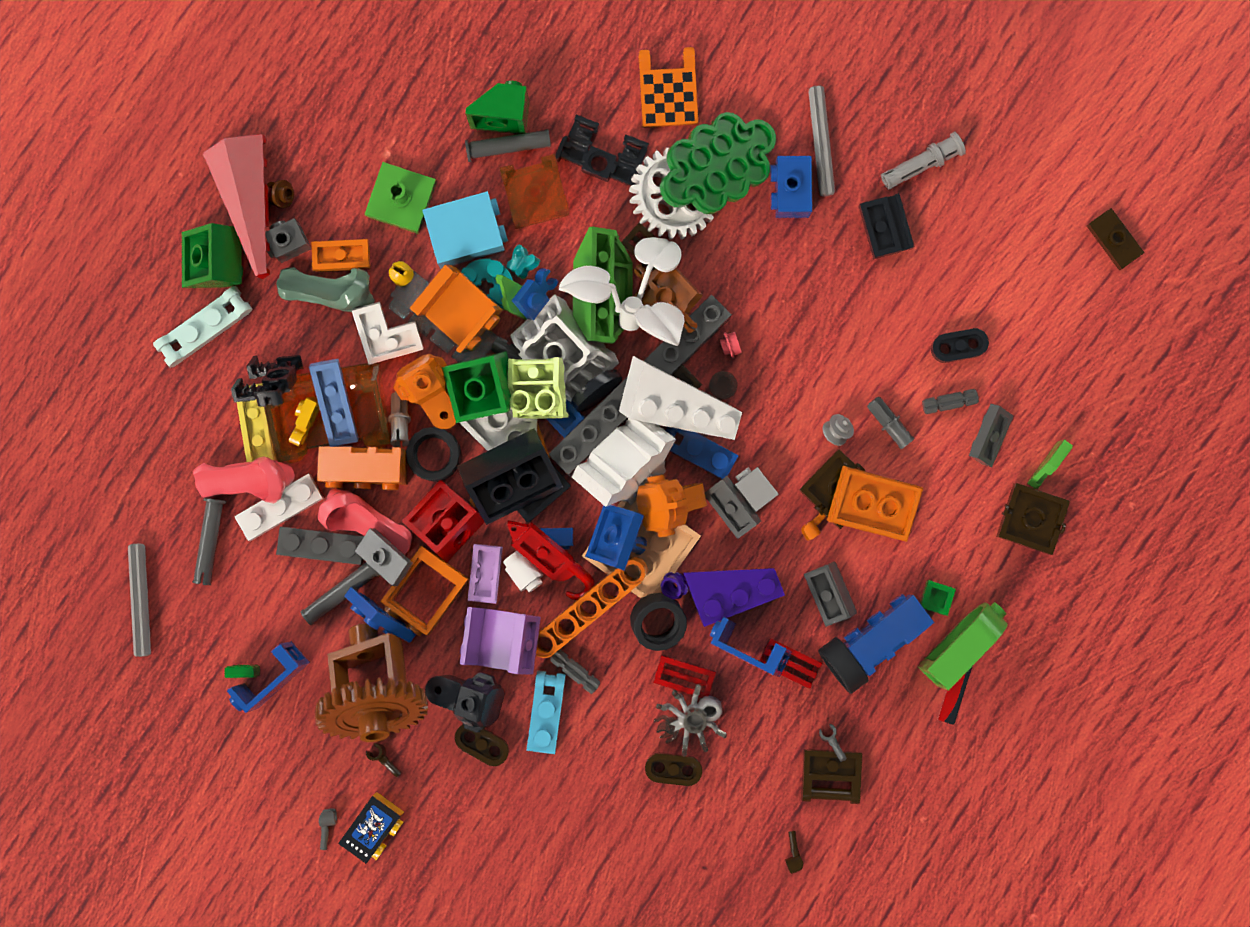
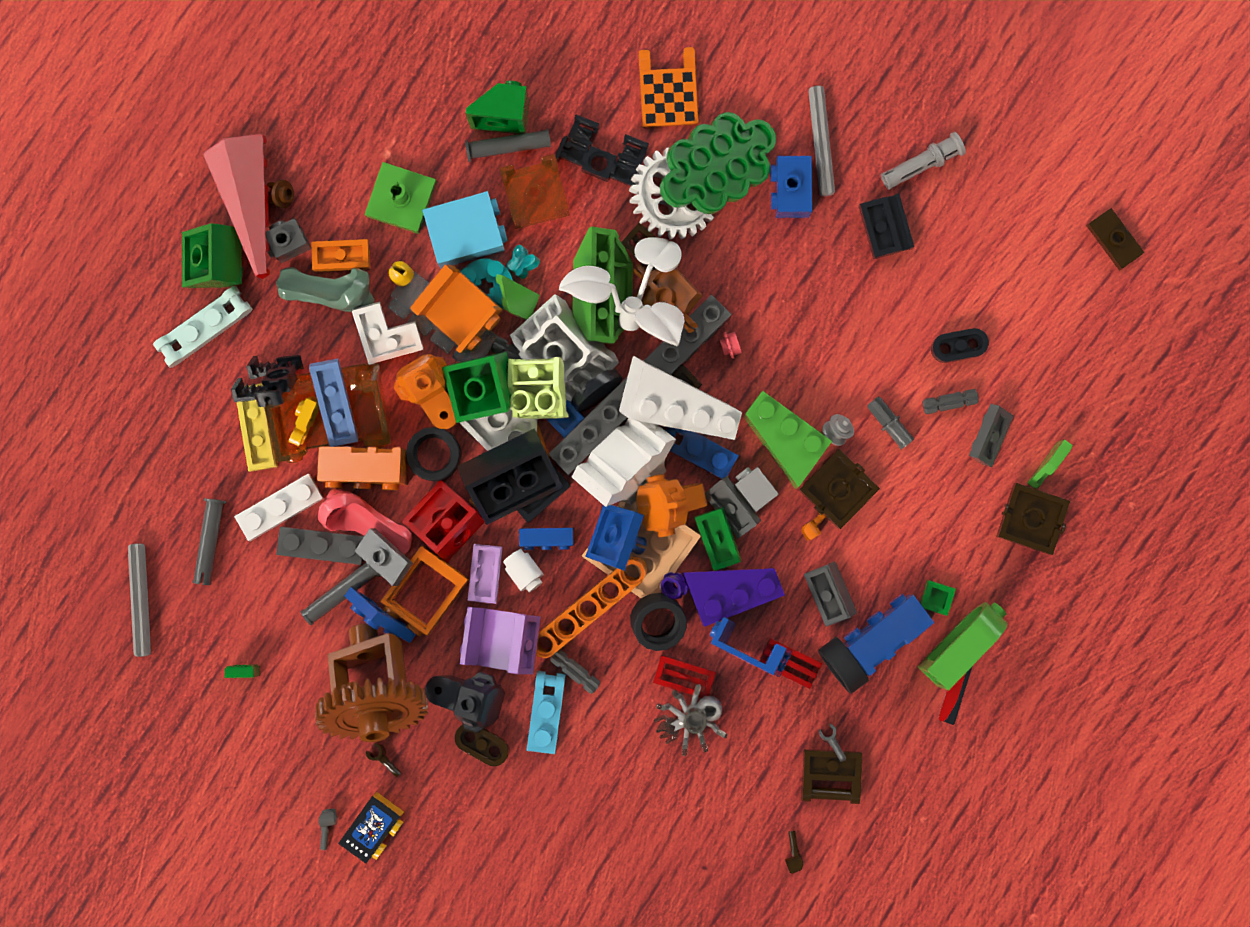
(261, 477): coral hair -> none
(290, 658): blue panel -> none
(399, 421): light grey axle -> none
(533, 296): blue plate -> none
(548, 555): red plate -> none
(673, 769): dark brown plate -> none
(718, 539): none -> green plate
(723, 385): clear smoke plate -> none
(787, 437): none -> bright green wedge
(874, 503): orange tile -> none

